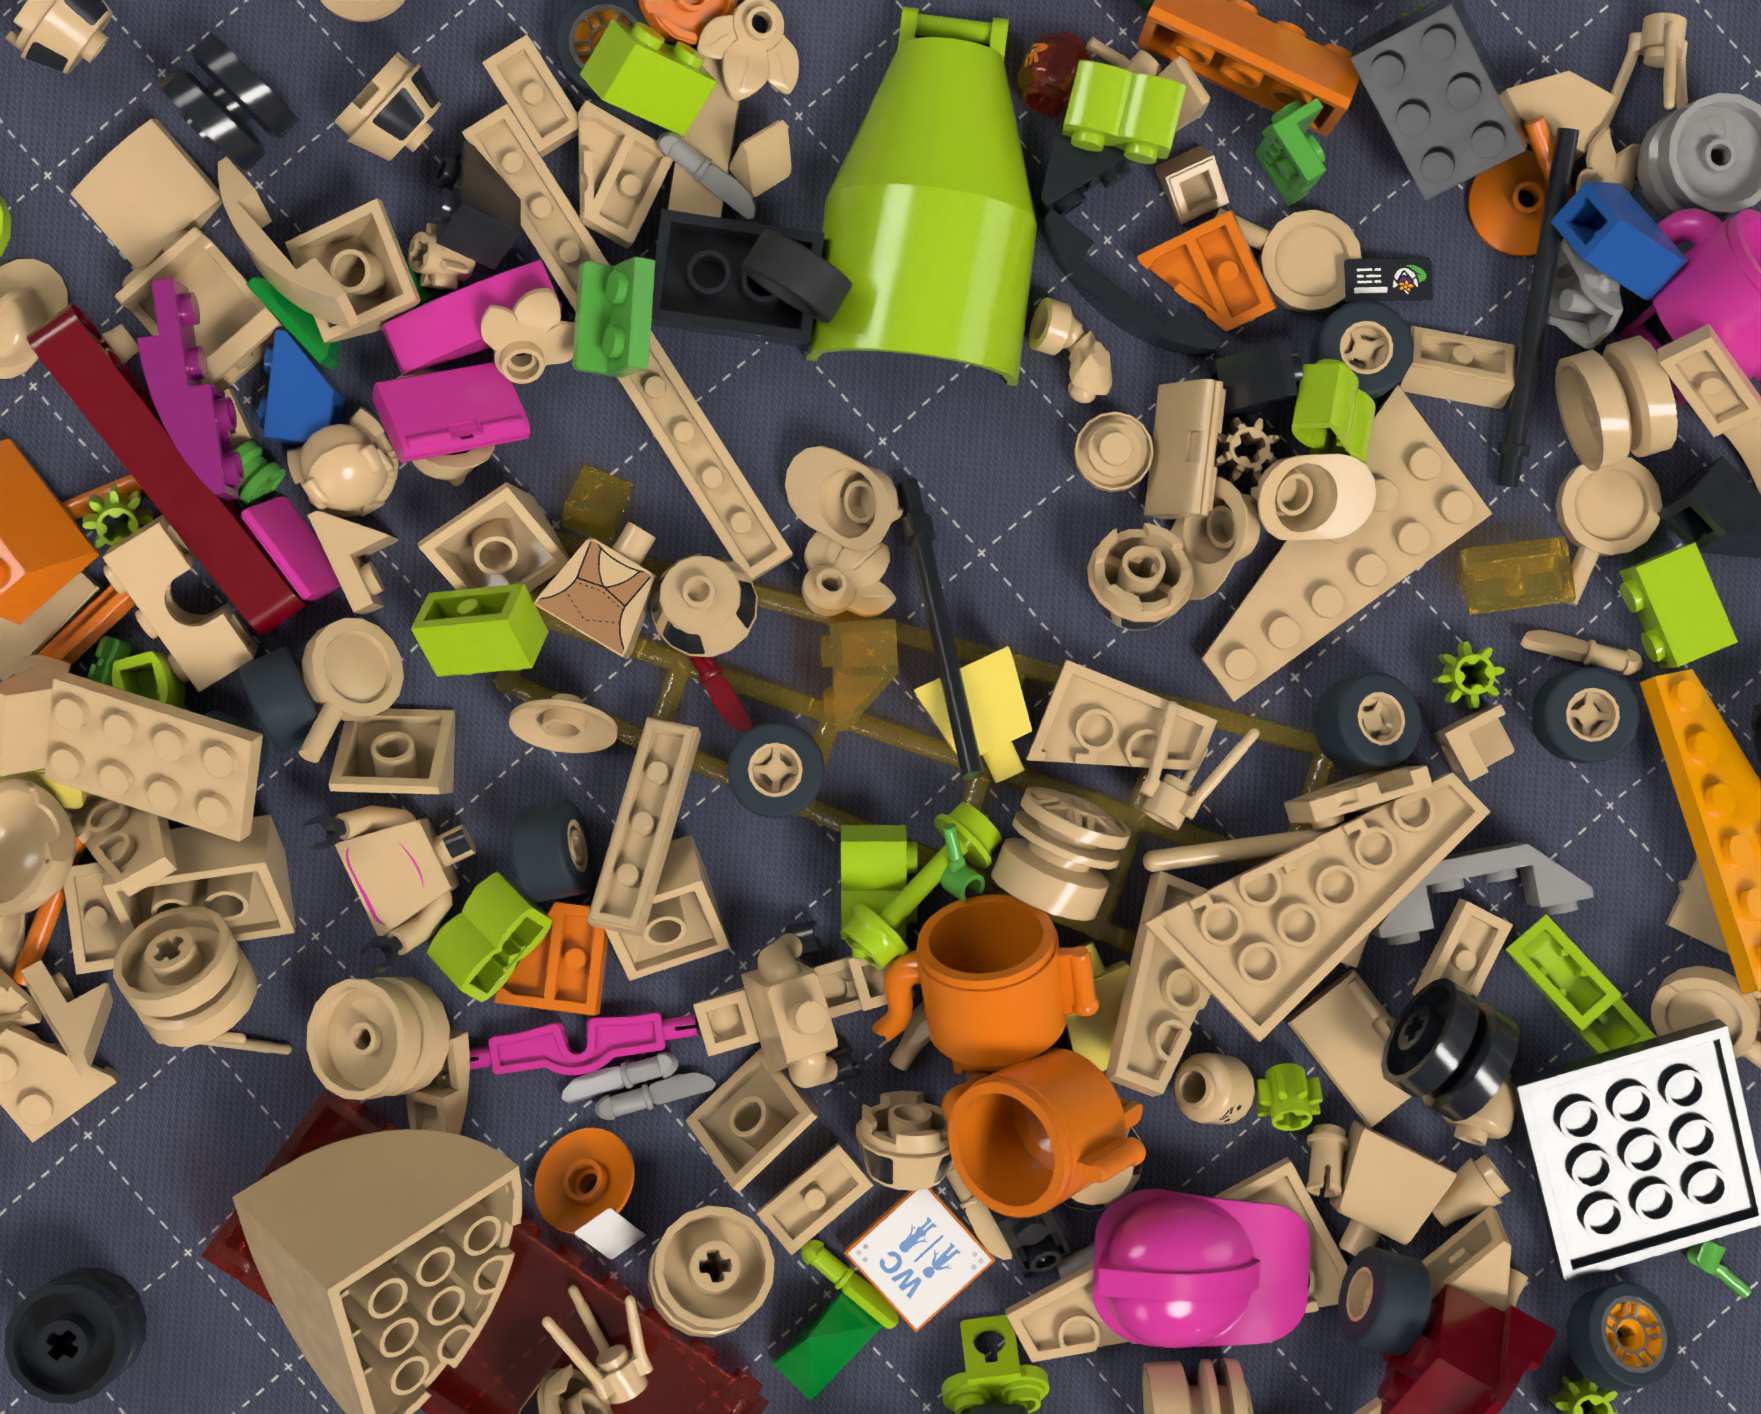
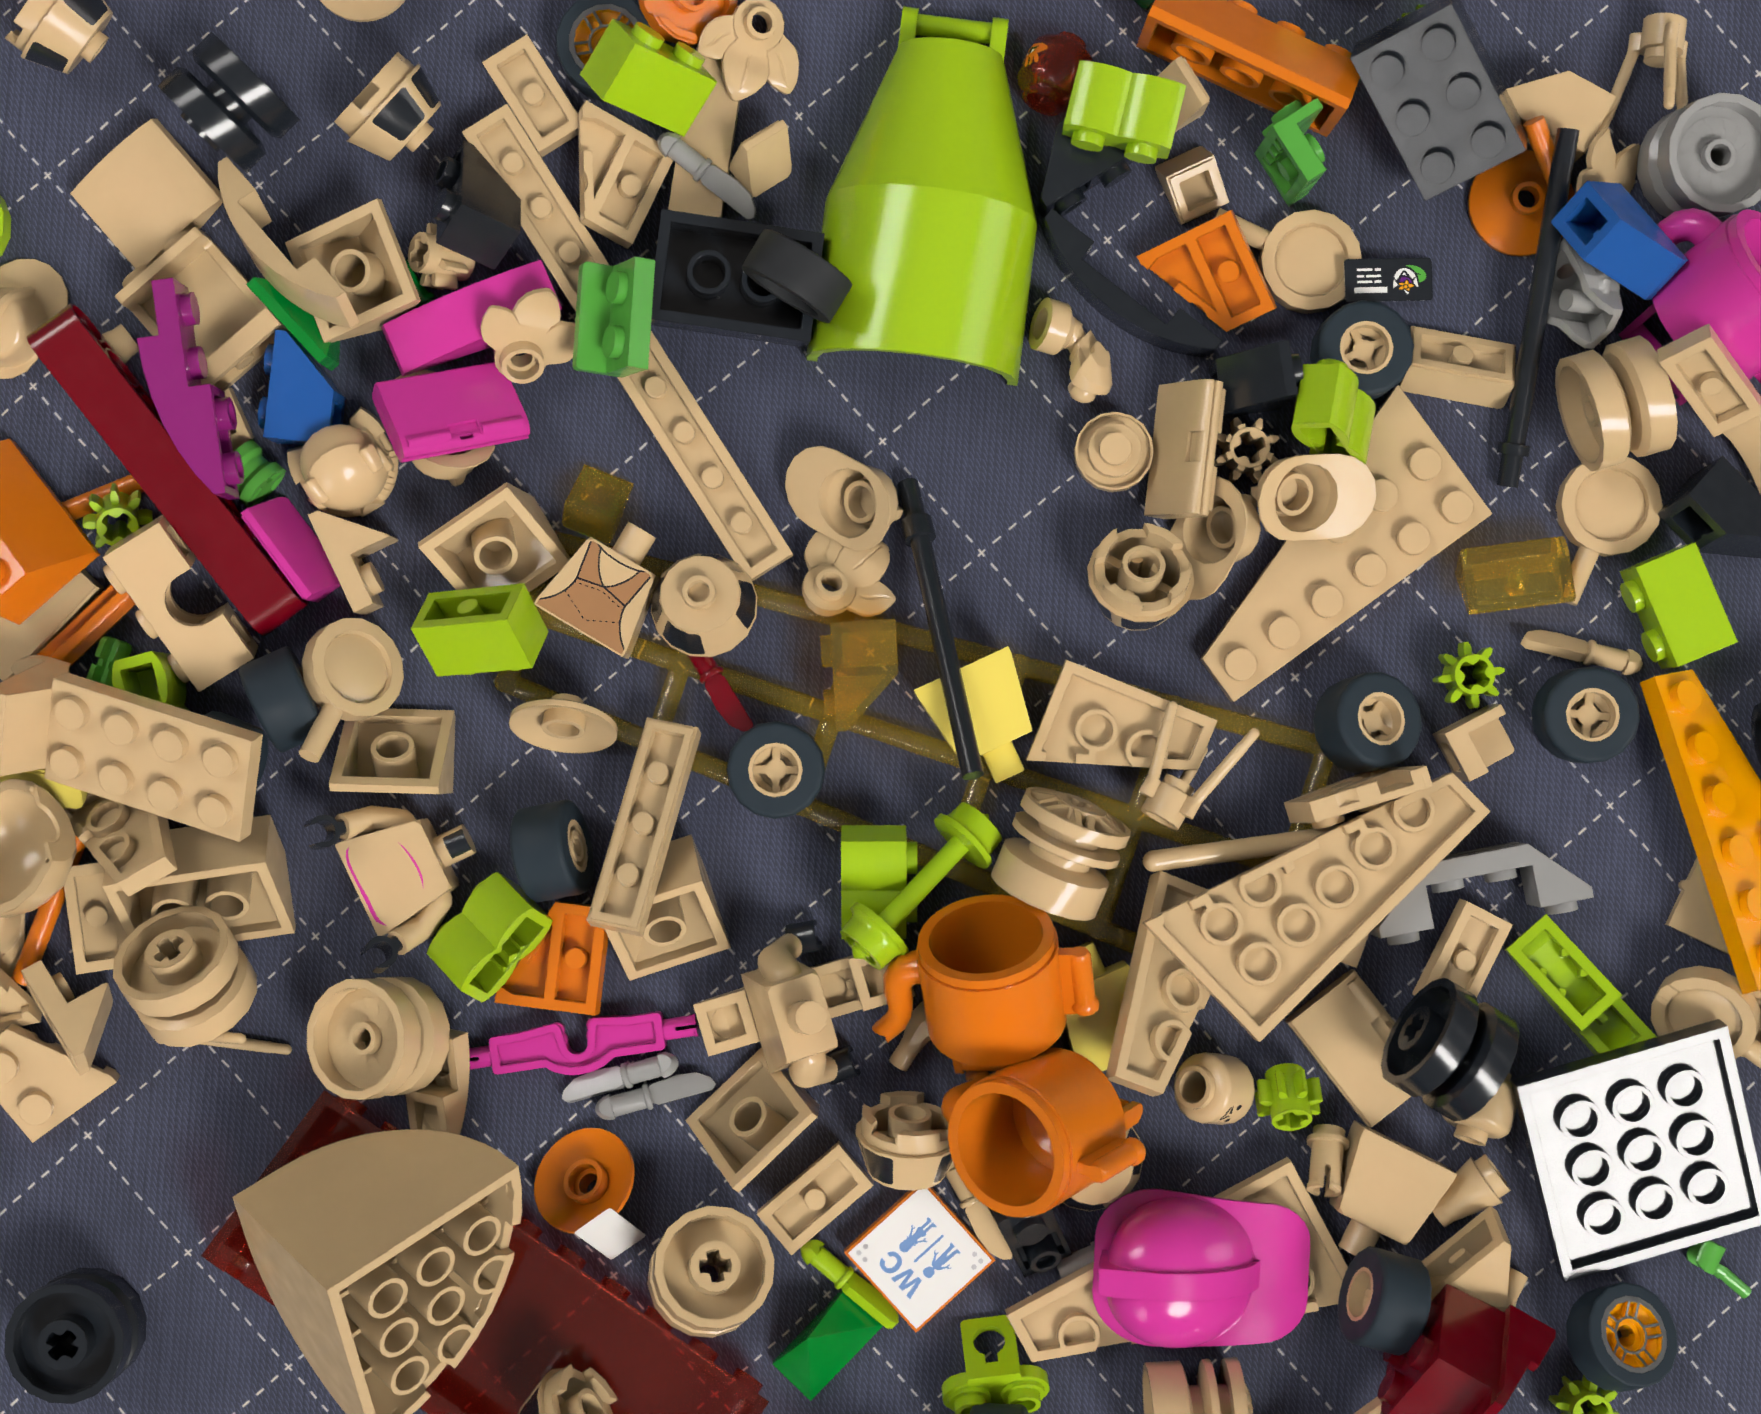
(619, 1371): tan plant -> none
(958, 874): bright green hand -> none
(1140, 63): tan hand -> none

